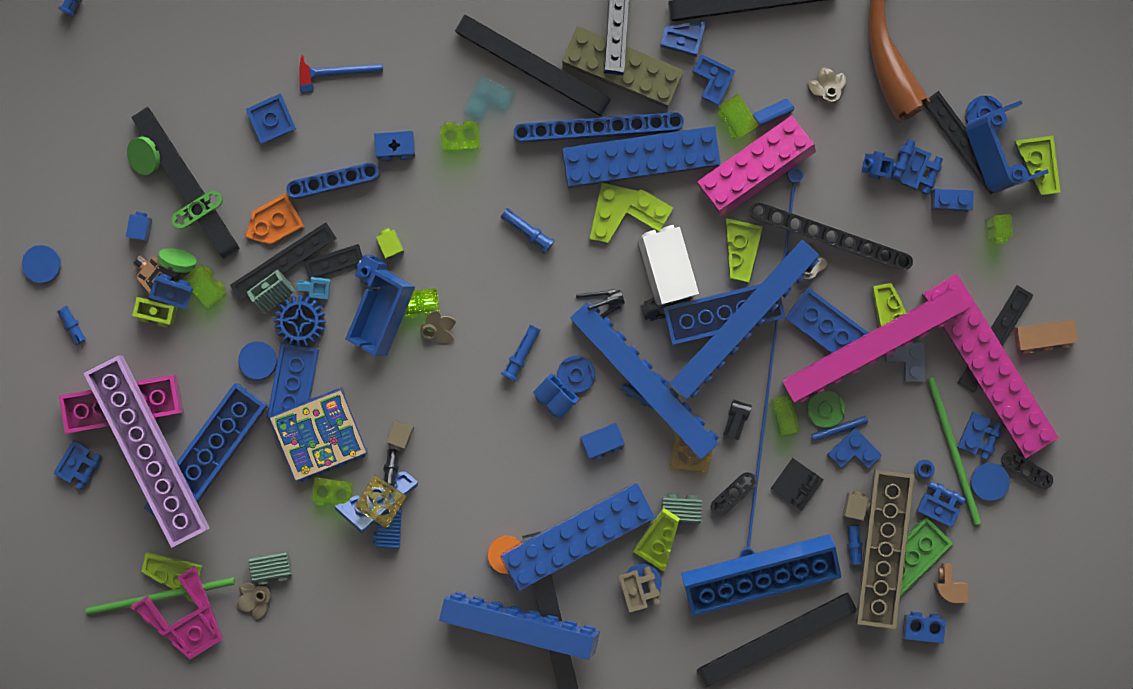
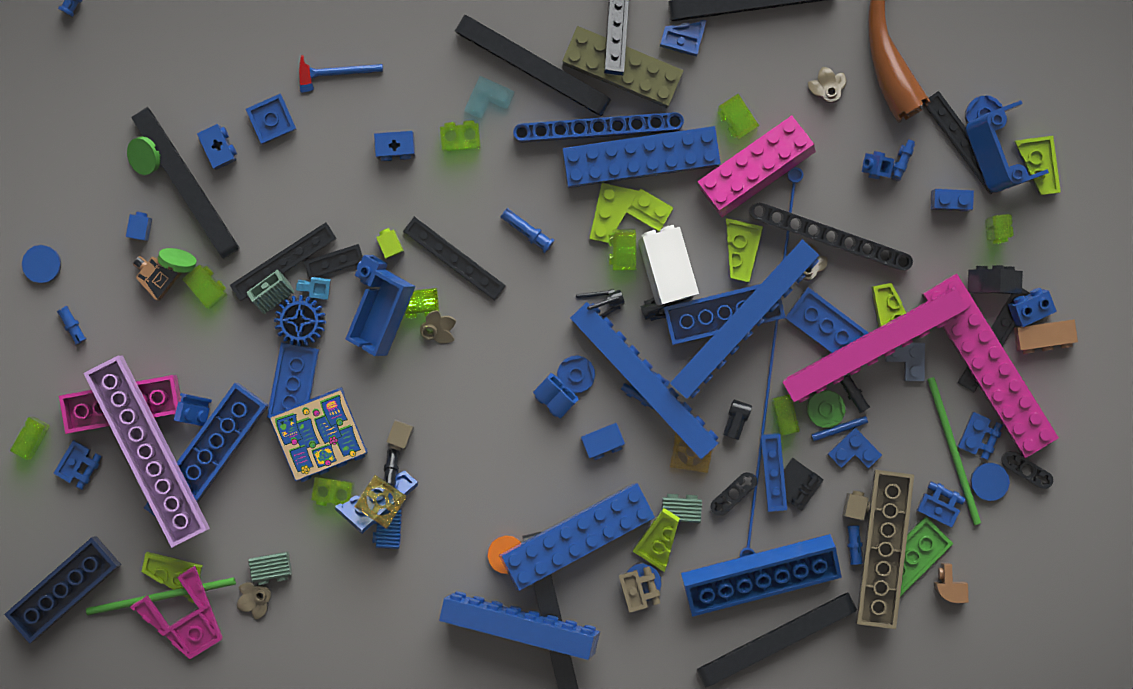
(30, 438): none -> clear neon green brick
(62, 589): none -> dark blue brick
(154, 310): lime brick -> none
(171, 291): blue bracket -> none
(192, 410): none -> blue plate
(206, 197): bright green beam -> none
(209, 138): none -> blue brick
(257, 360): blue tile -> none
(274, 221): orange tile -> none
(323, 179): blue beam -> none
(454, 258): none -> black tile
(516, 361): blue pin -> none
(623, 249): none -> clear neon green brick
(718, 76): blue plate -> none
(773, 112): blue slope -> none
(774, 472): none -> blue plate
(855, 394): none -> black pin
(916, 168): blue plate -> none
(923, 632): blue brick -> none
(929, 473): blue plate -> none
(996, 280): none -> black brick
(1032, 307): none -> blue brick

